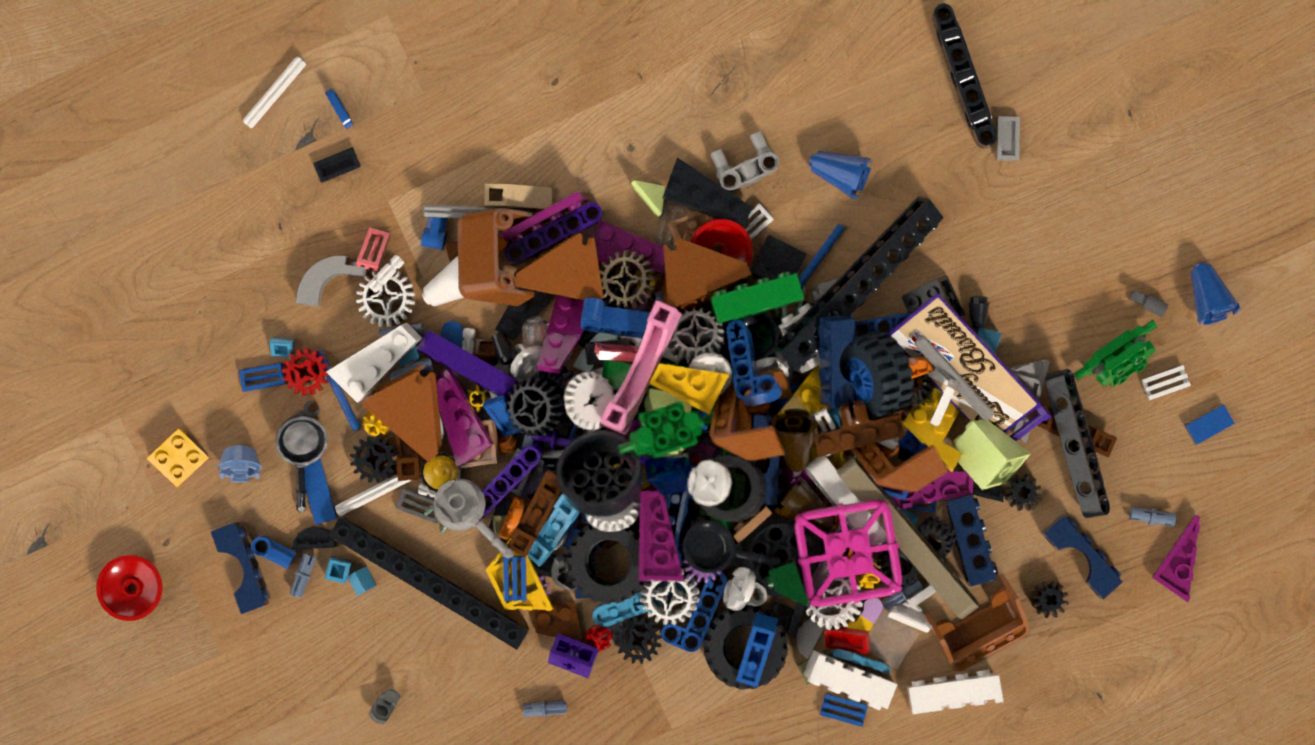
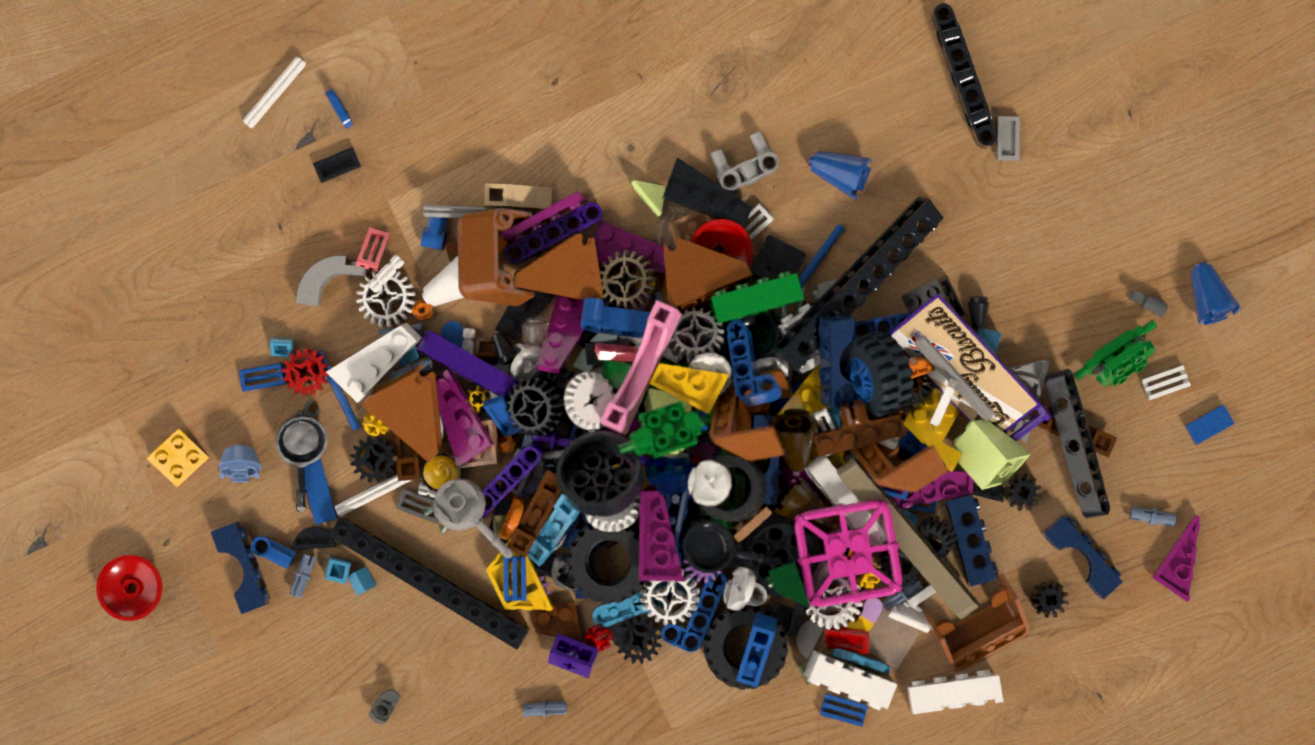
(416, 310): none -> orange plate

